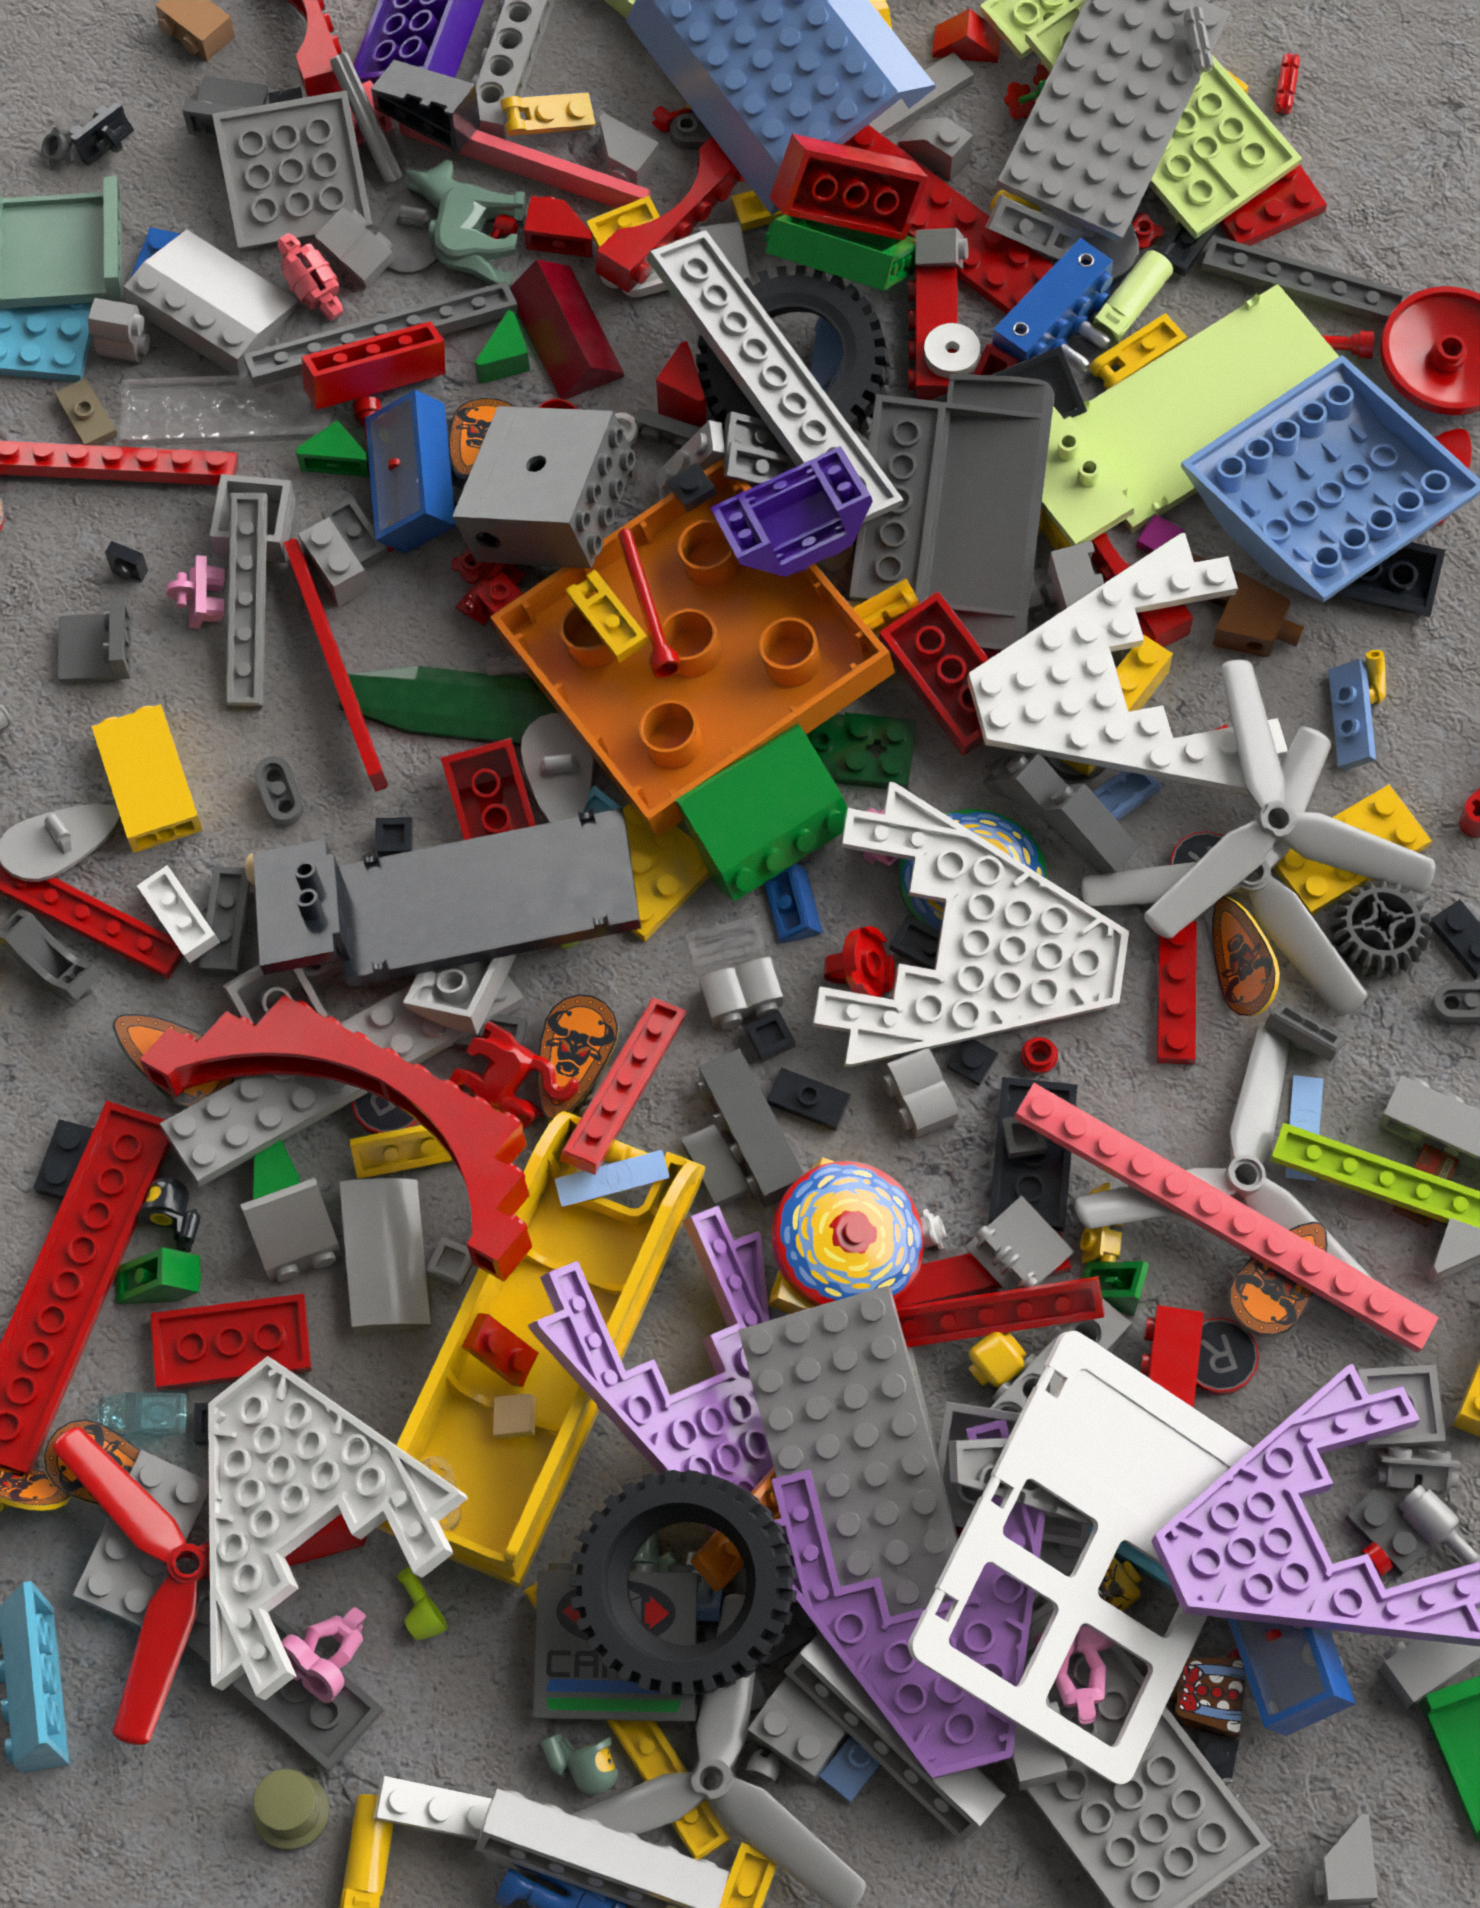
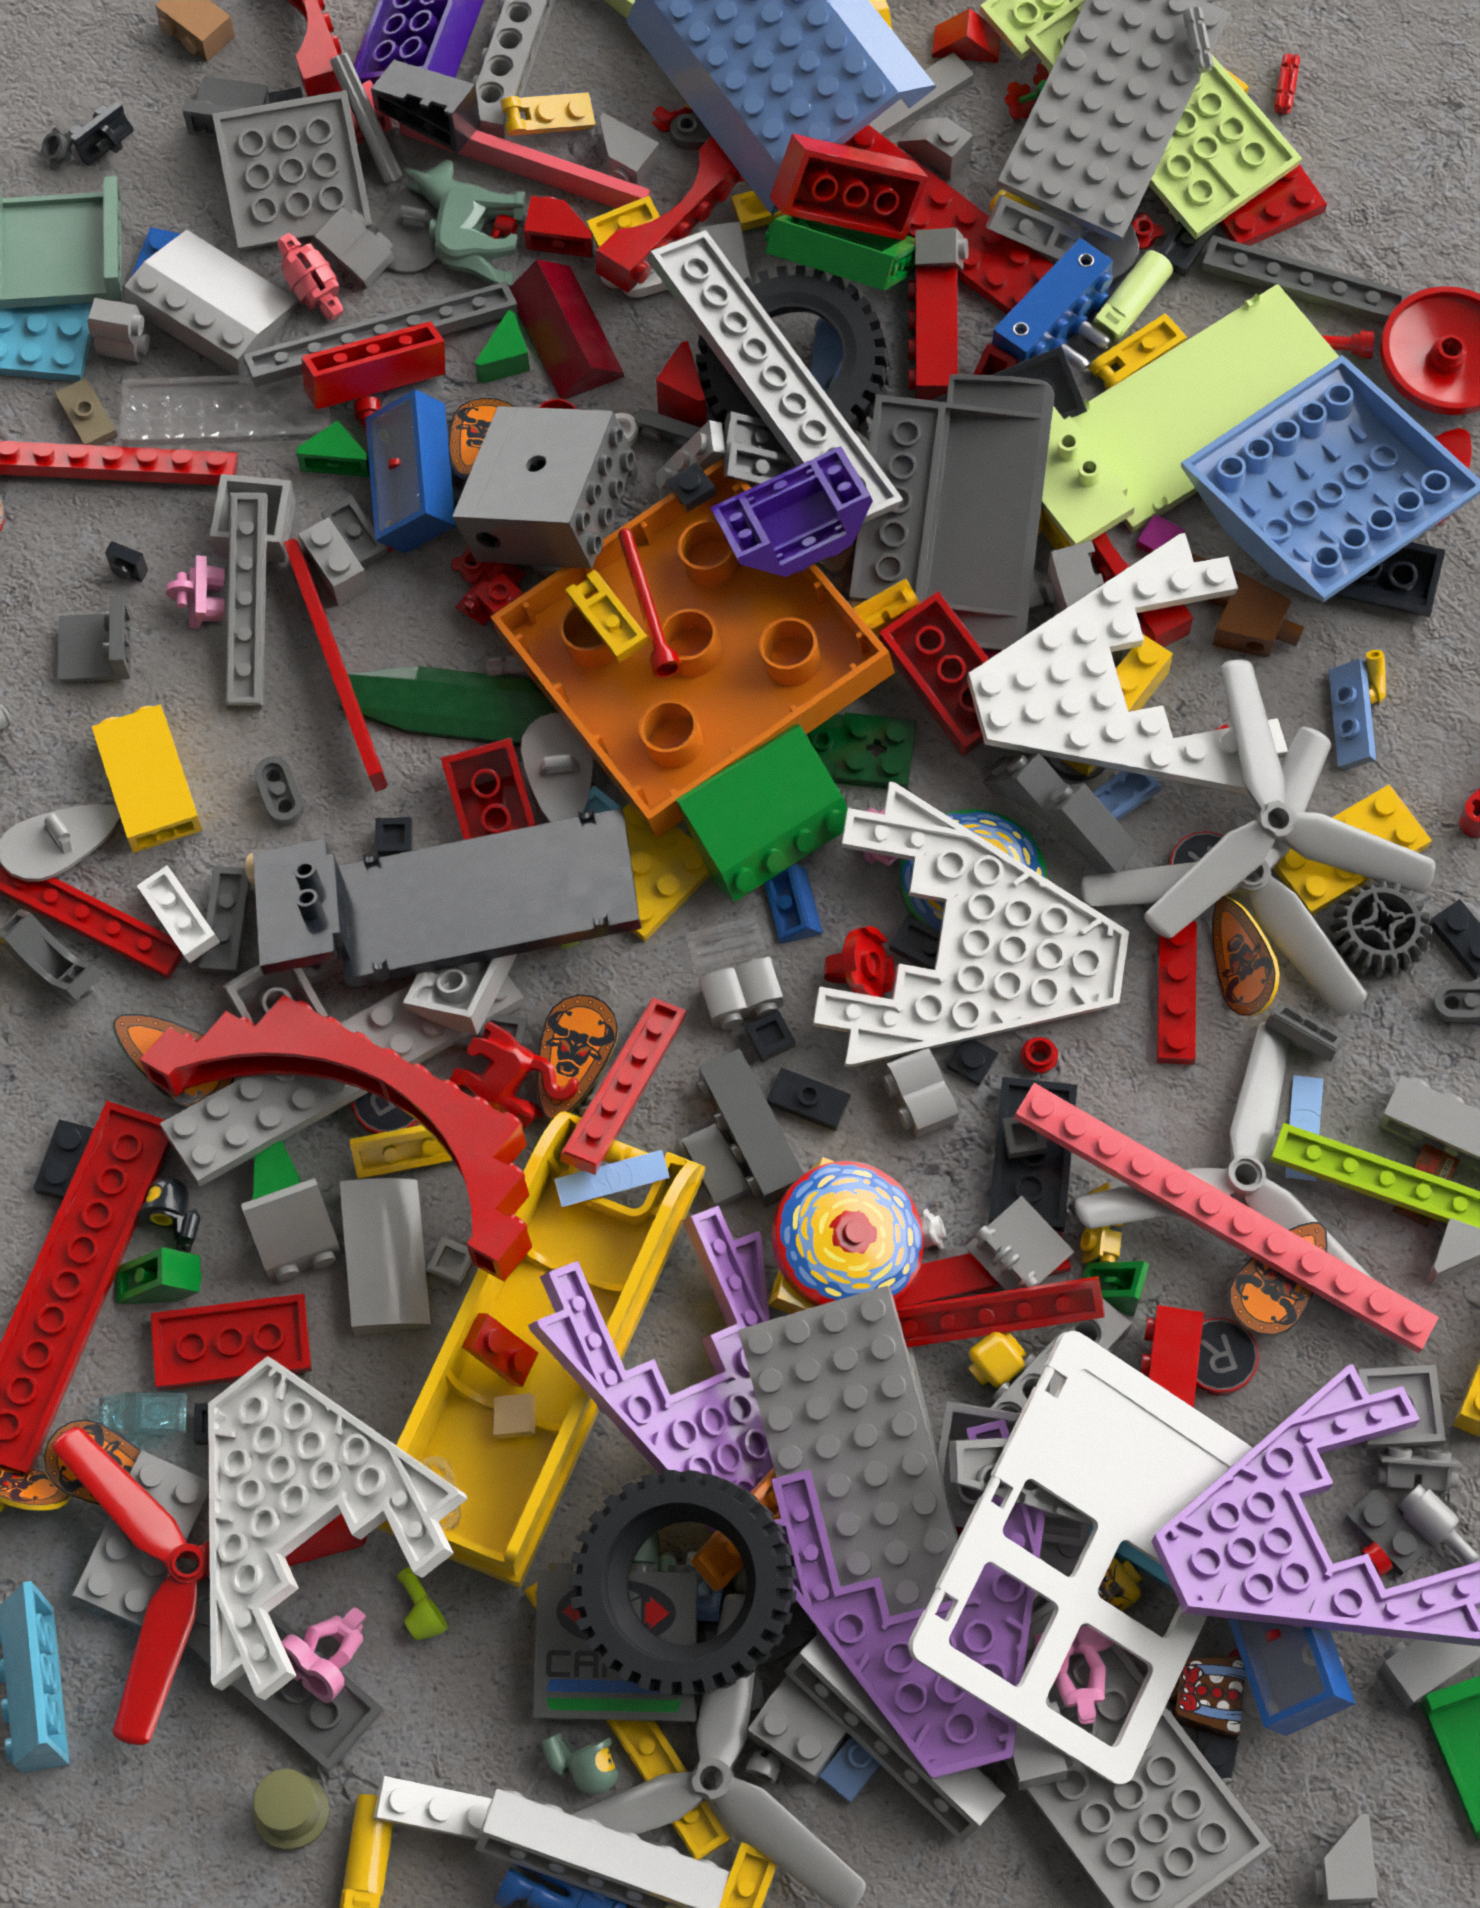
(951, 337): white piece -> none

